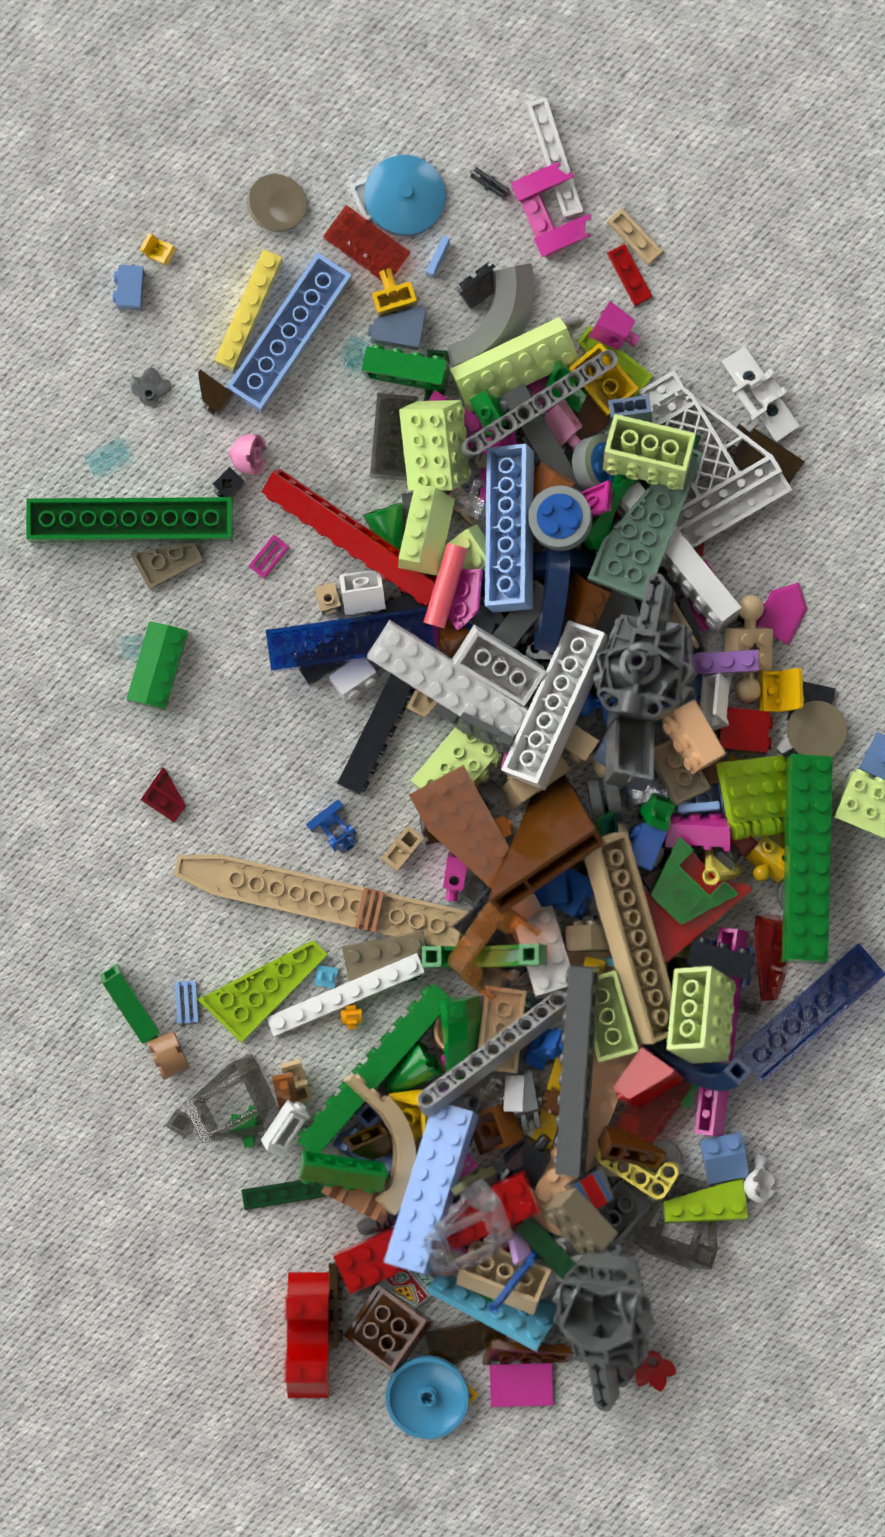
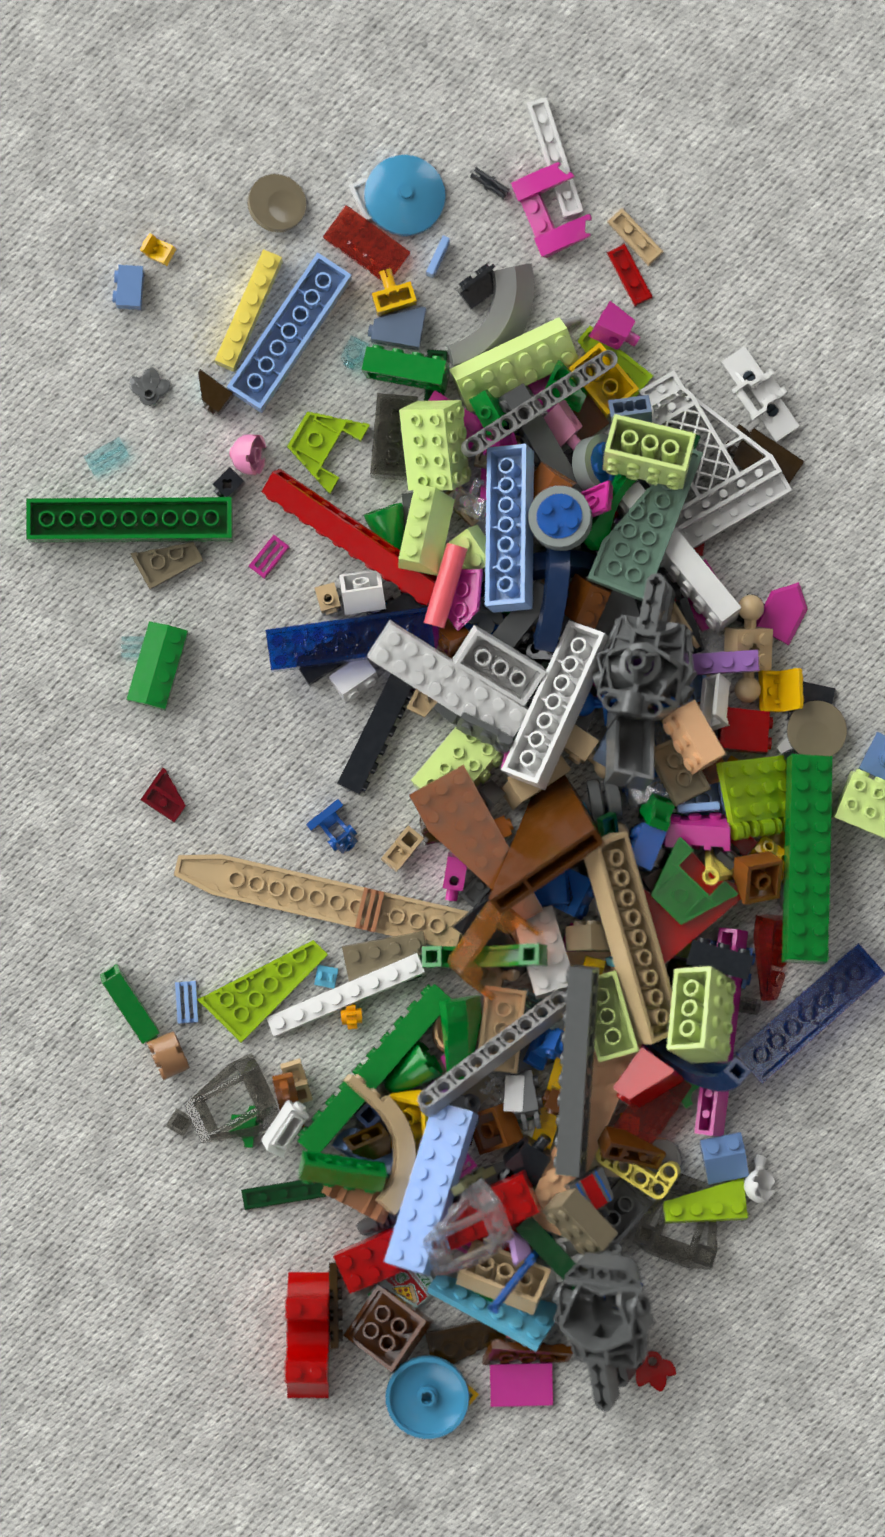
(316, 439): none -> lime wing
(751, 880): none -> dark orange slope

